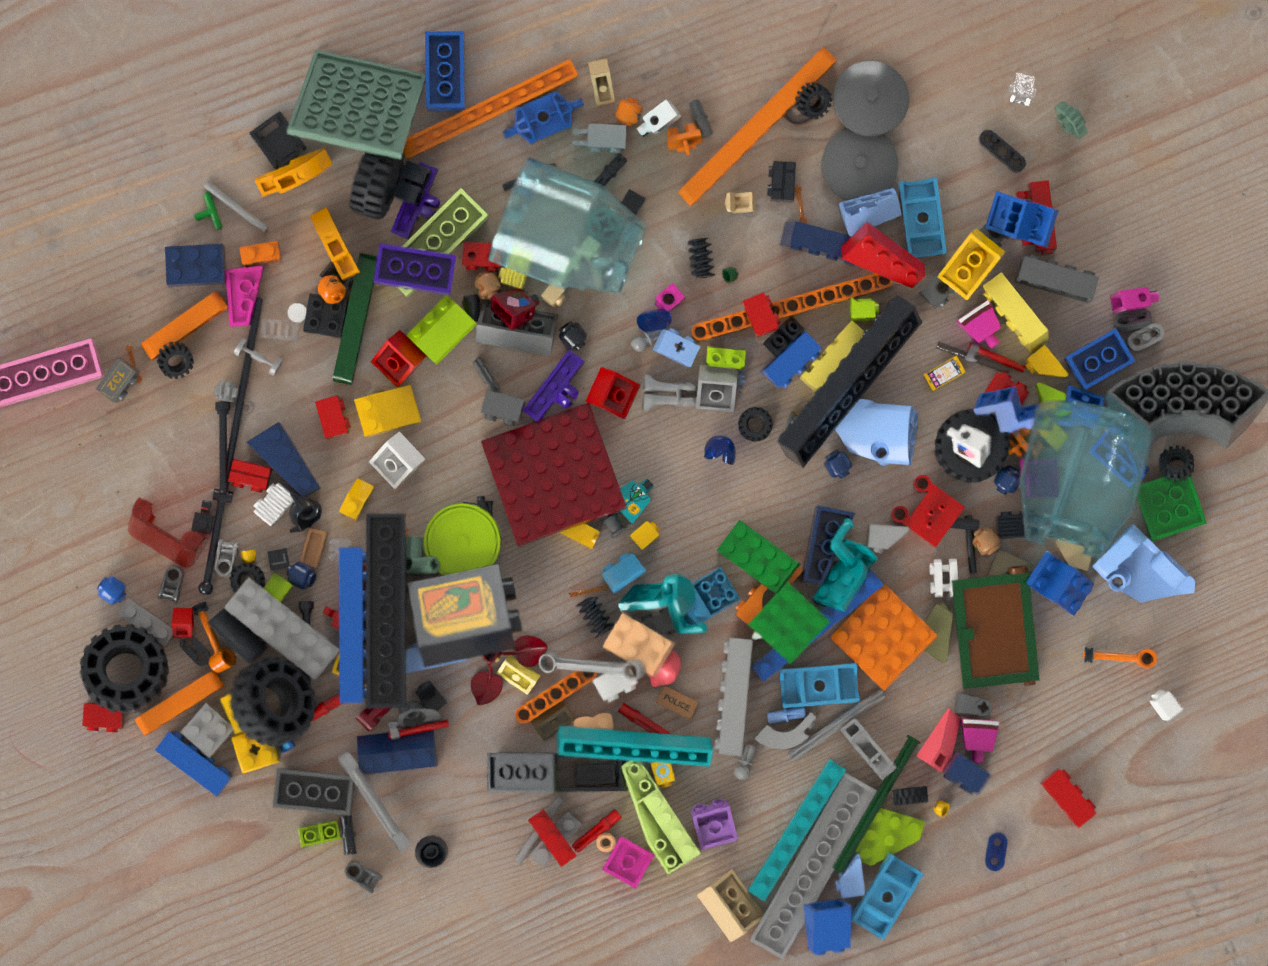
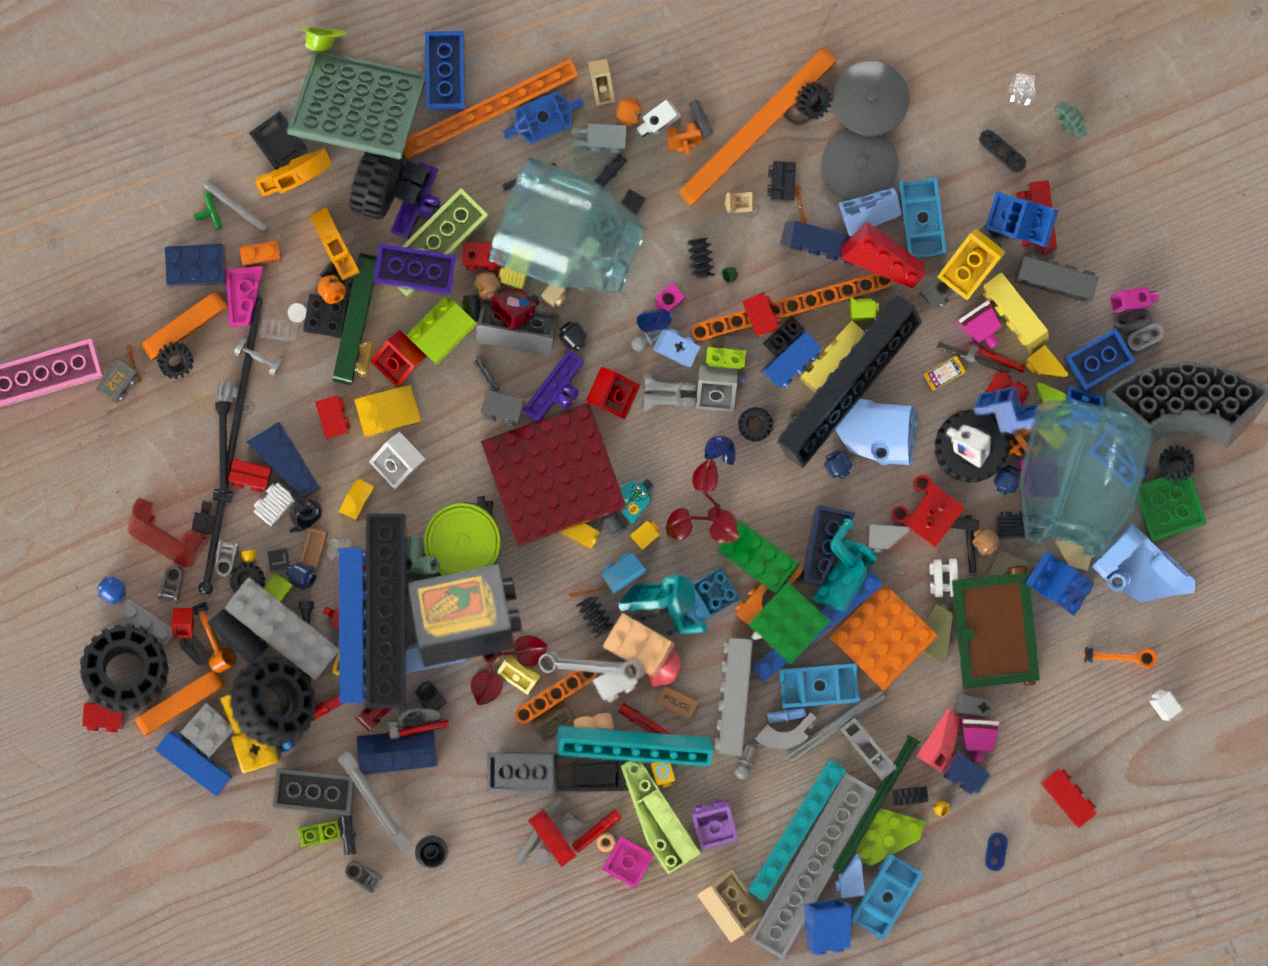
(321, 39): none -> lime piece
(362, 366): none -> clear yellow plate
(724, 526): none -> dark red plant

